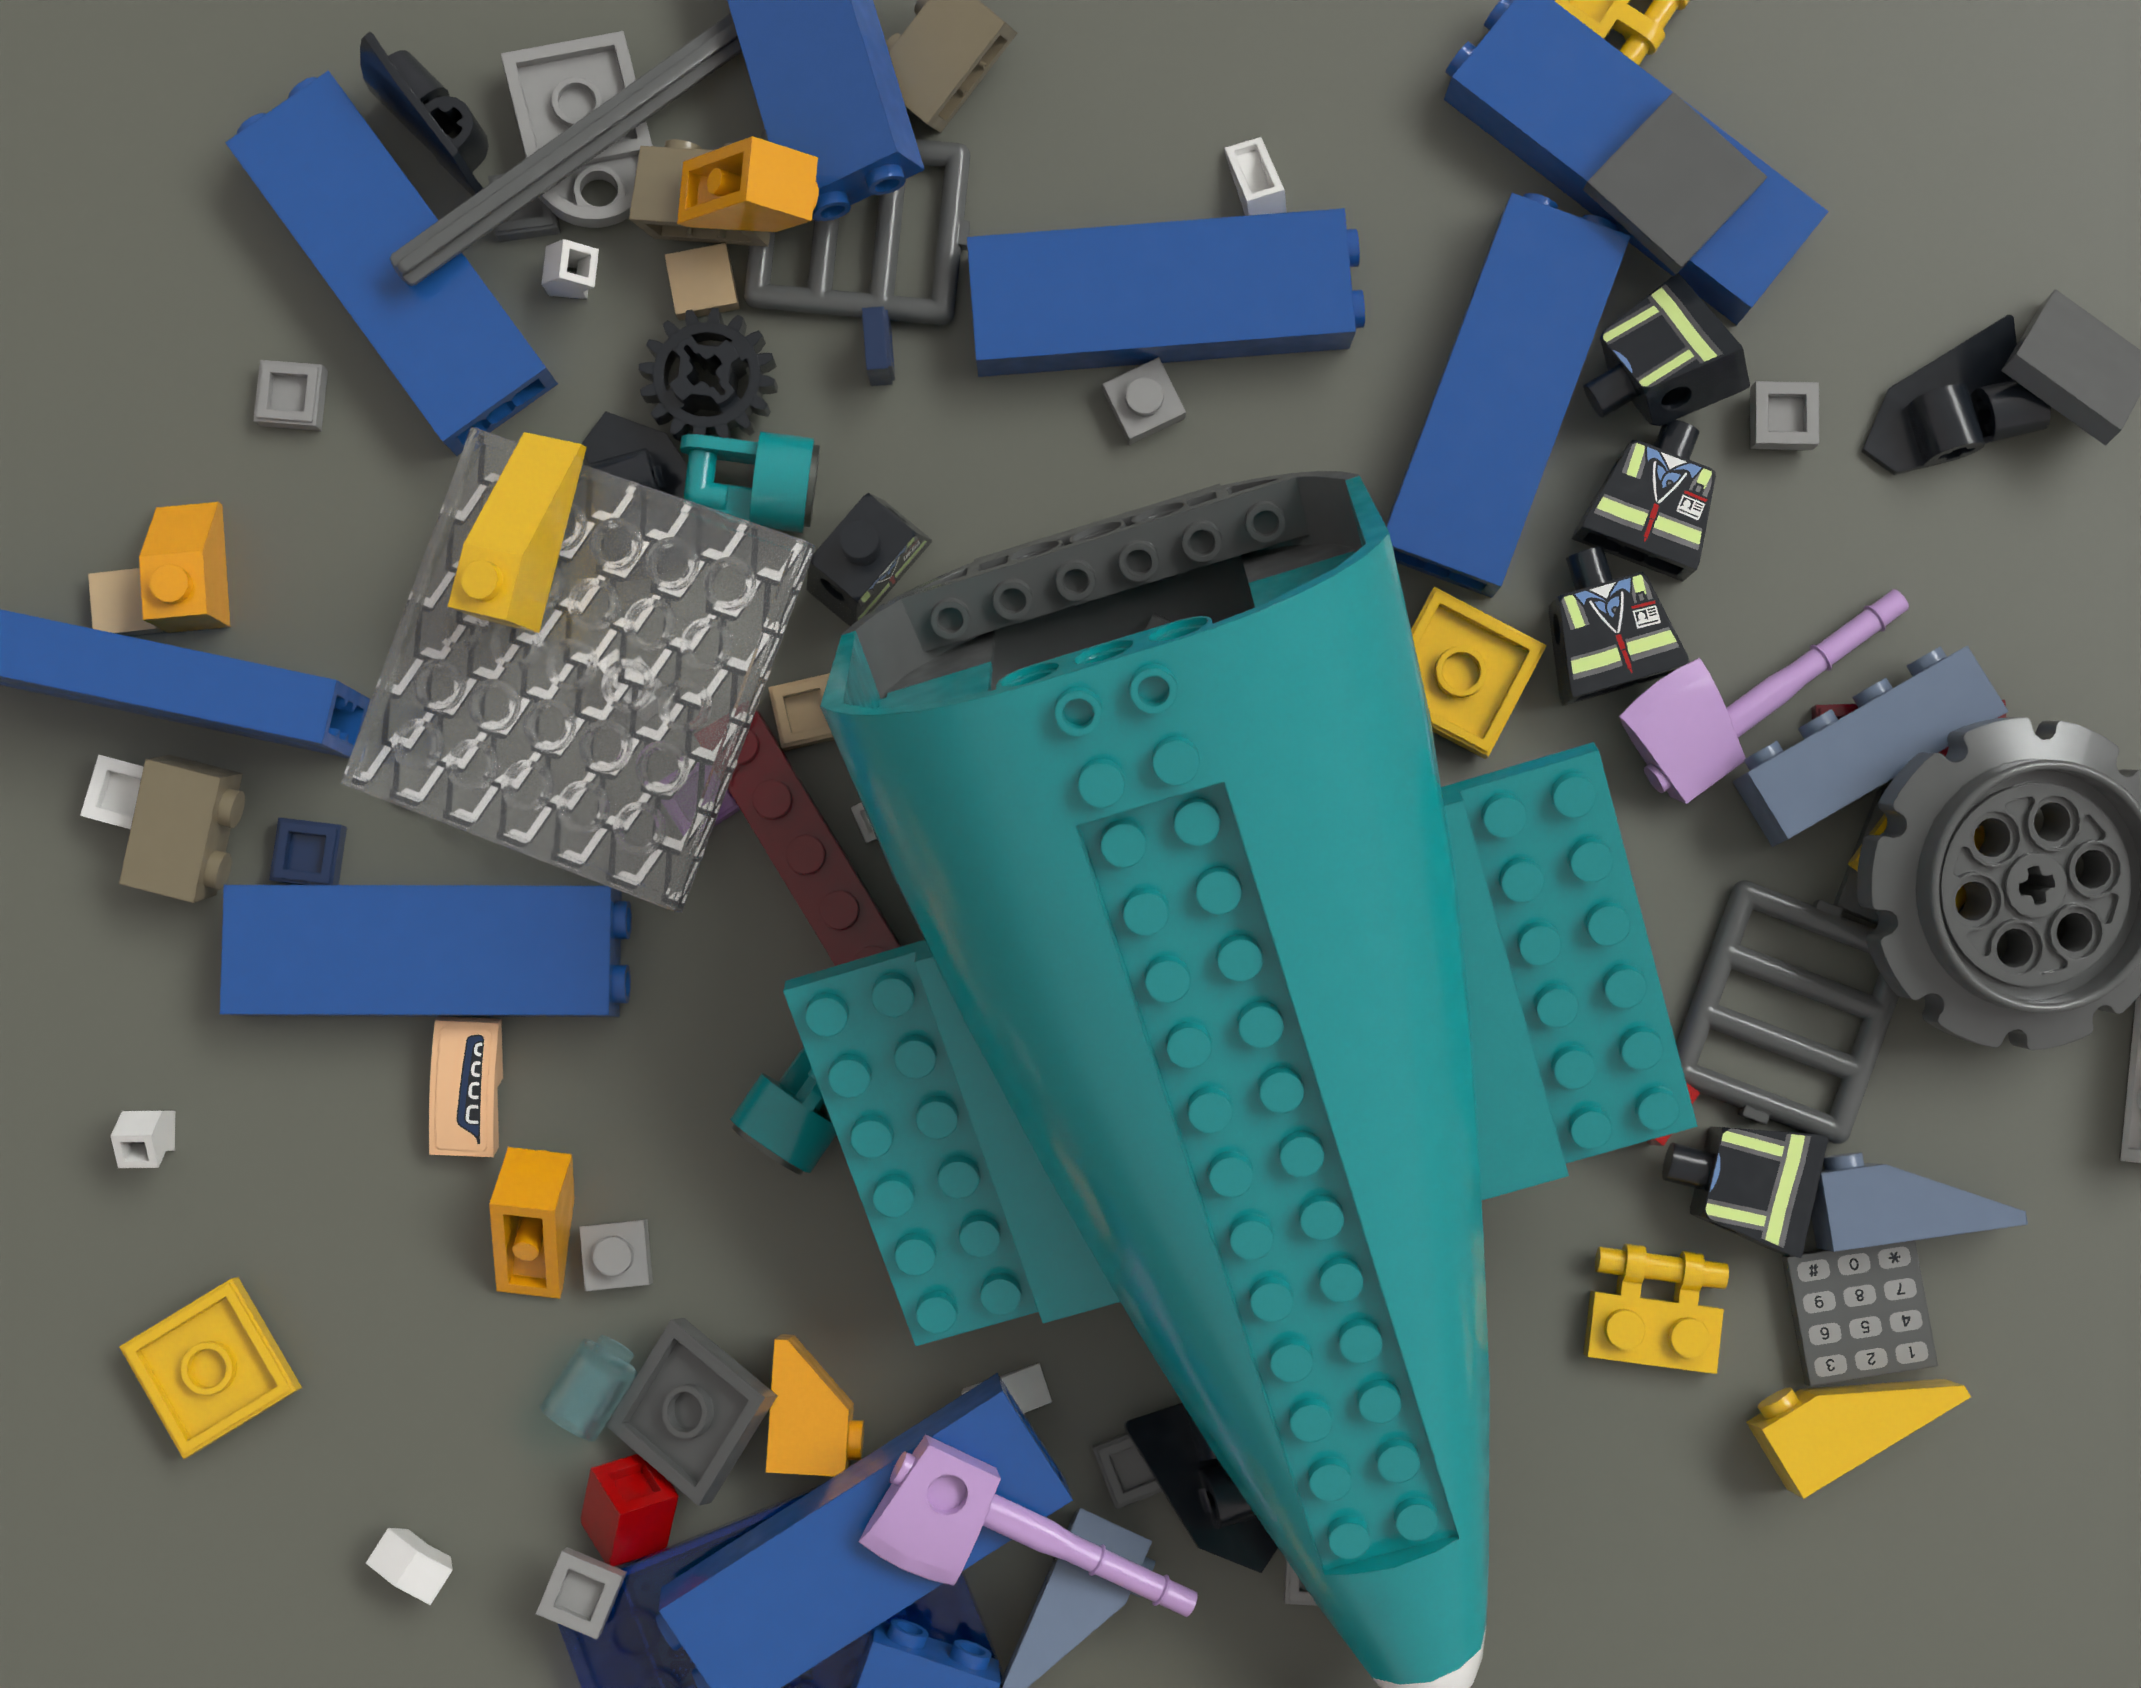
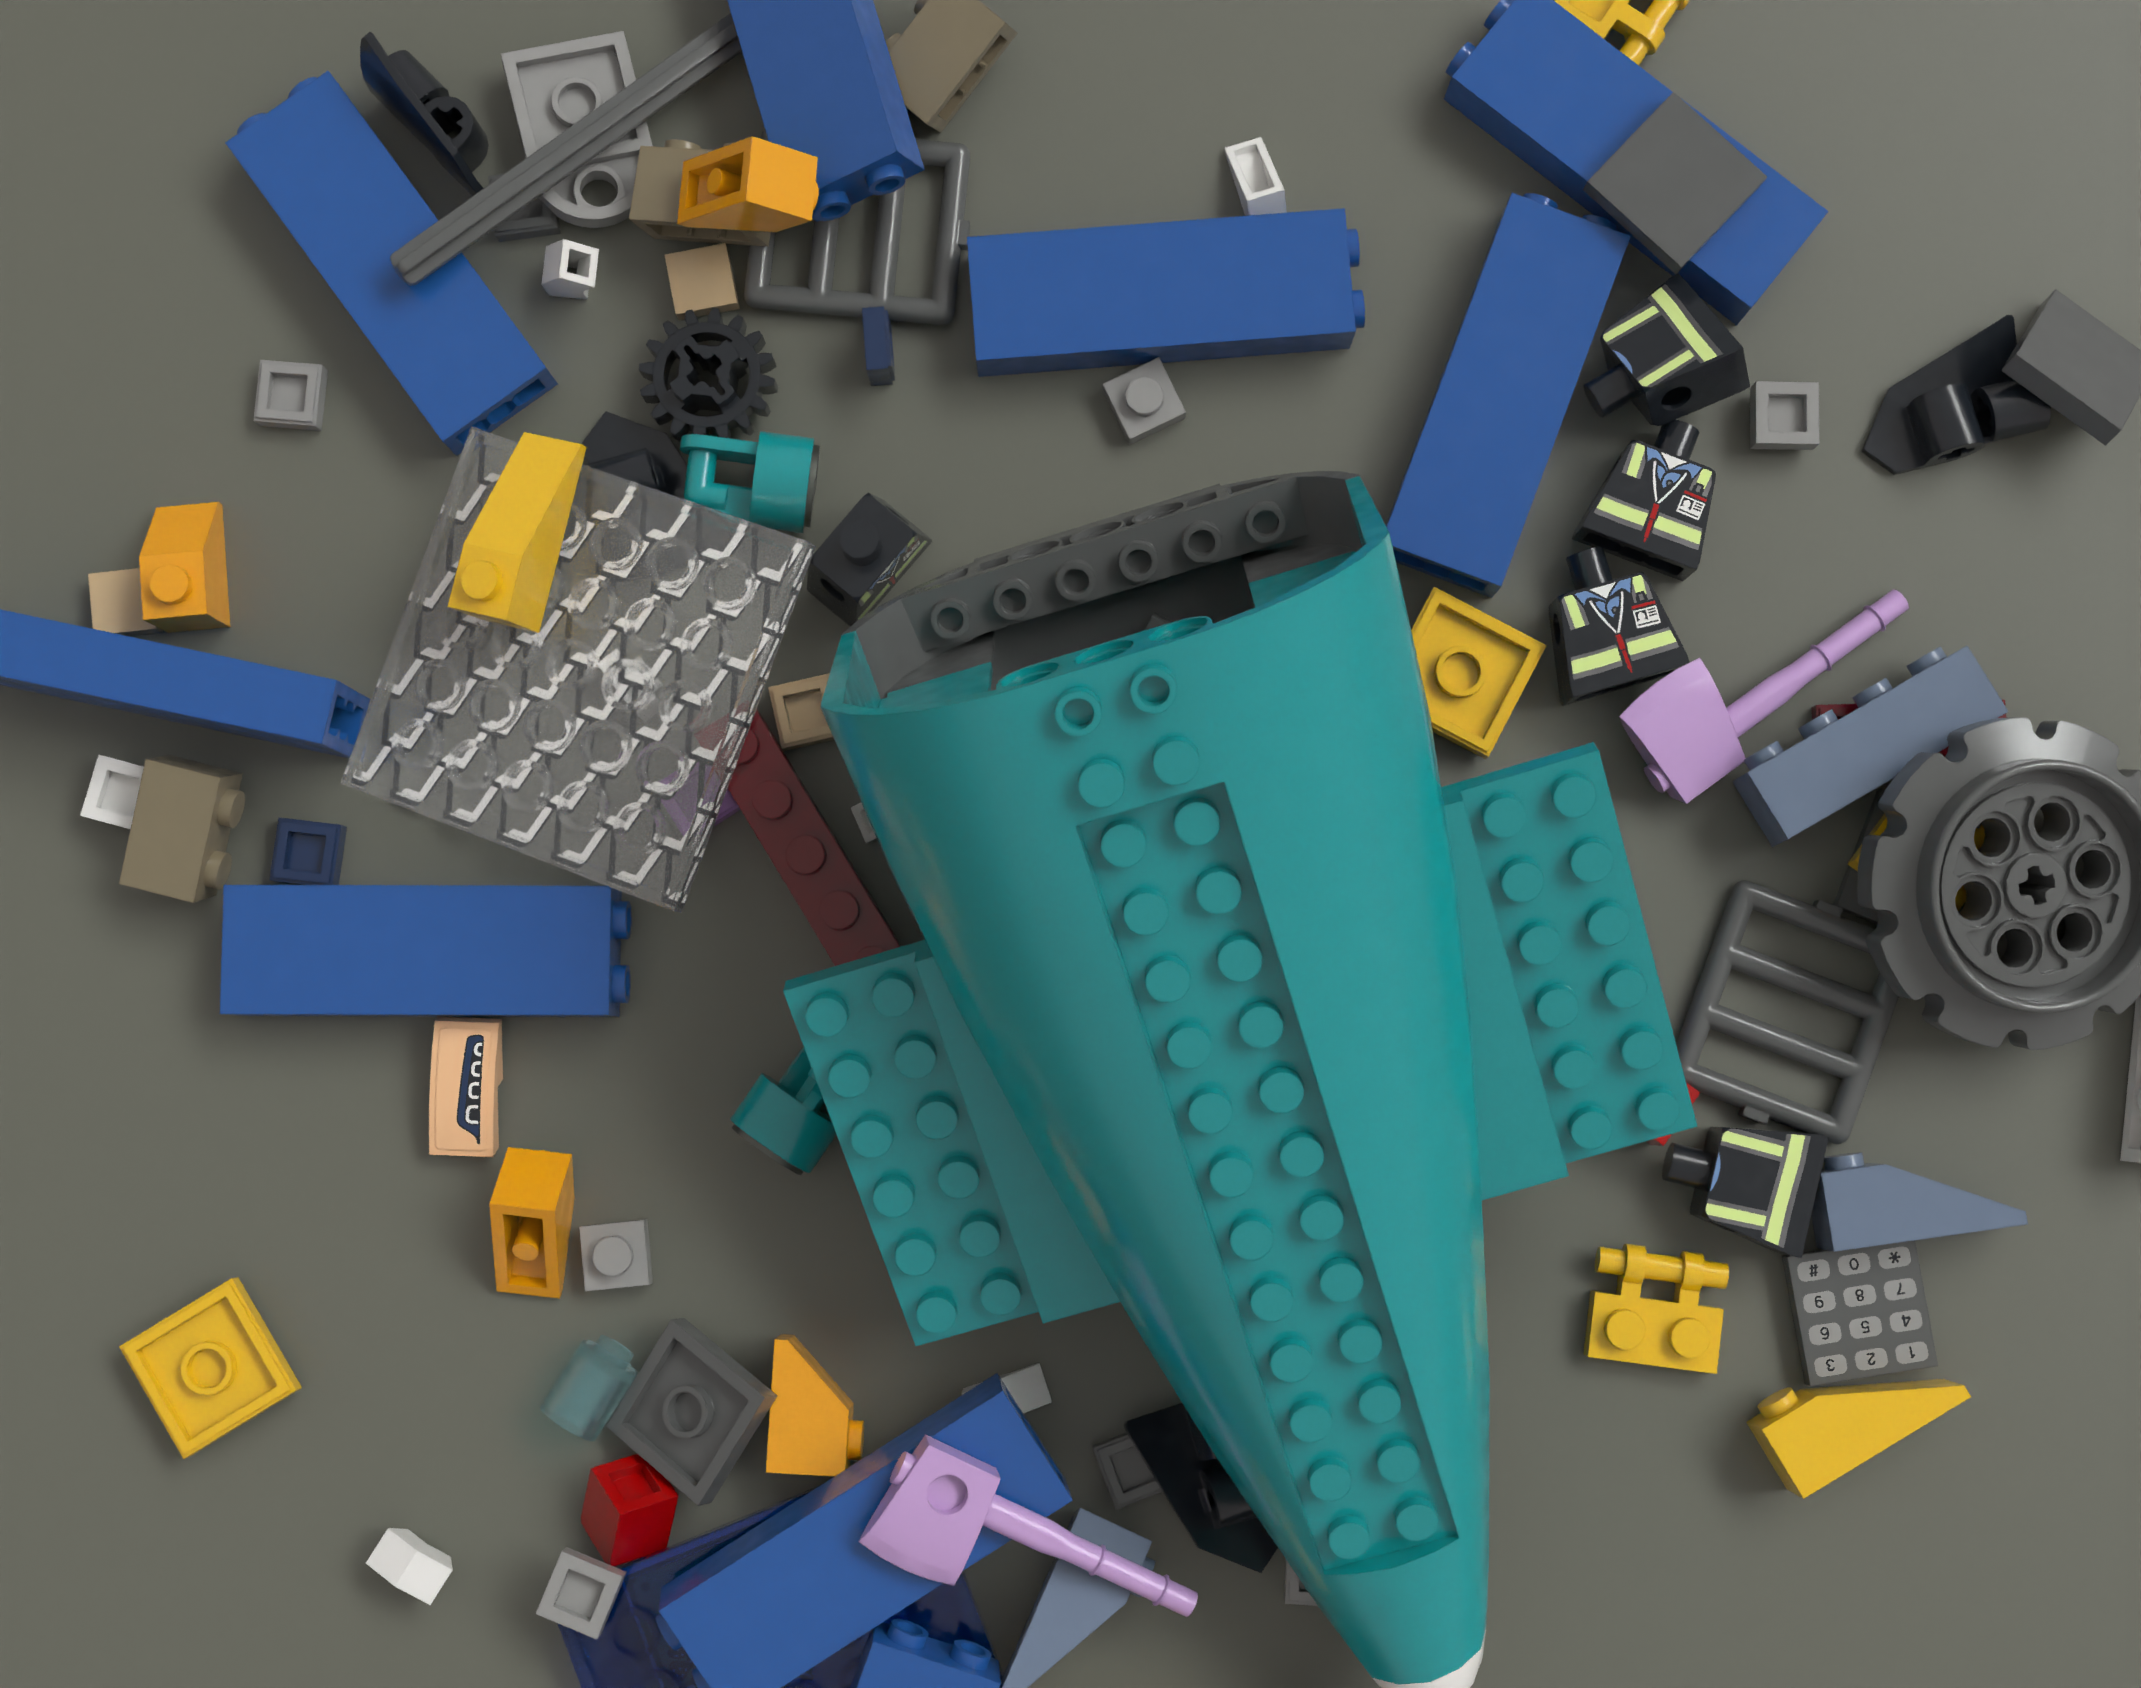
(136, 1127): white piece -> none

